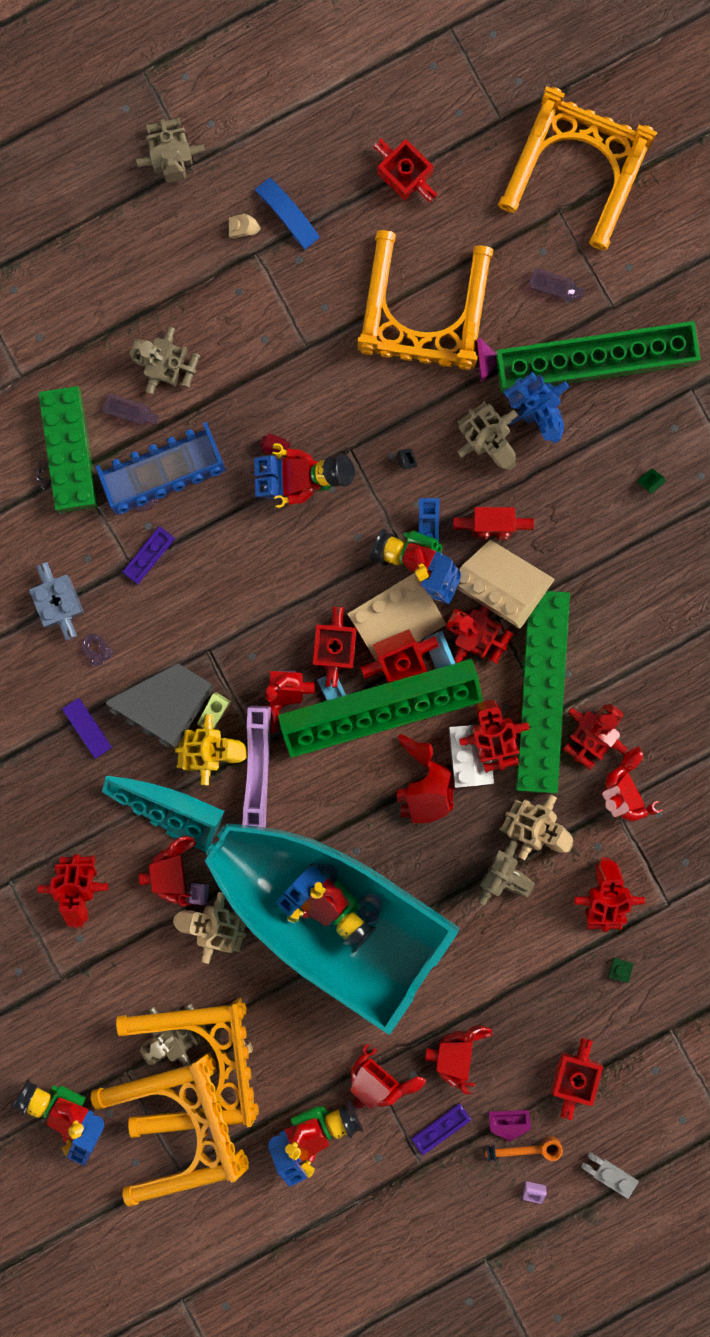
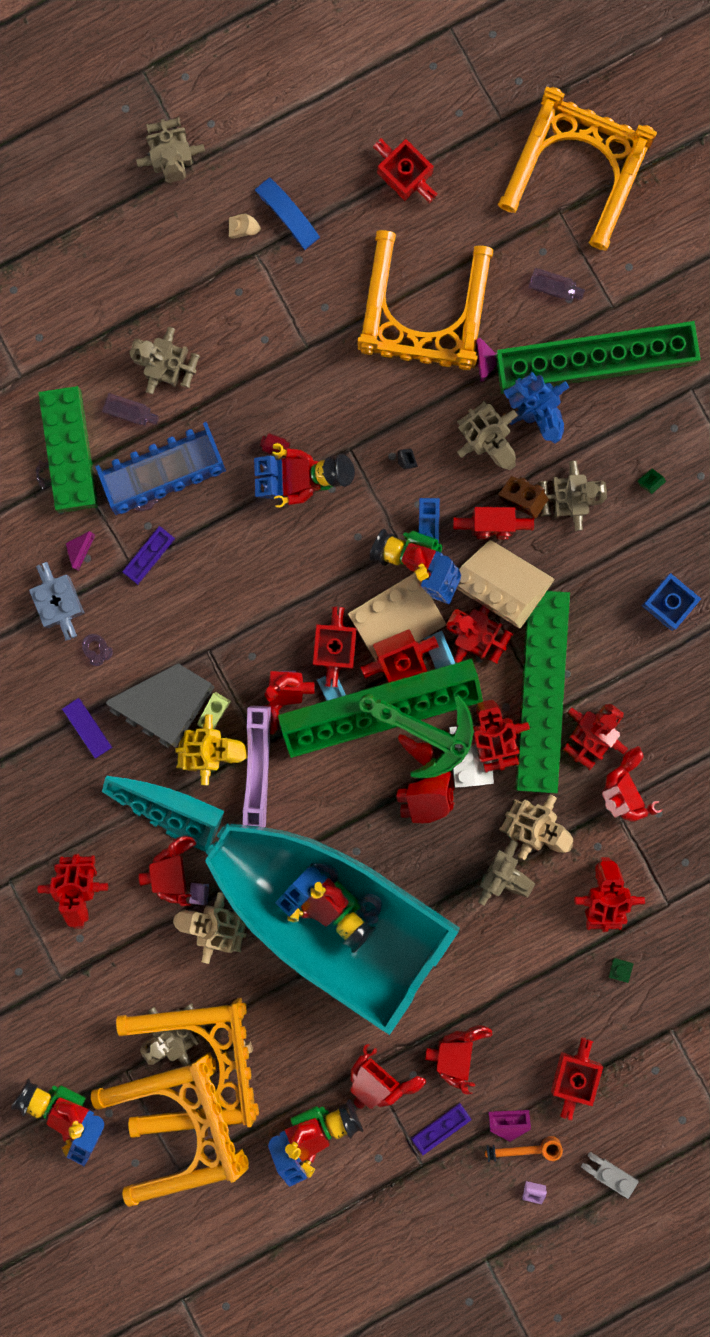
(78, 549): none -> magenta slope
(443, 740): none -> green piece
(522, 499): none -> reddish brown brick
(574, 495): none -> dark tan piece
(671, 602): none -> blue brick

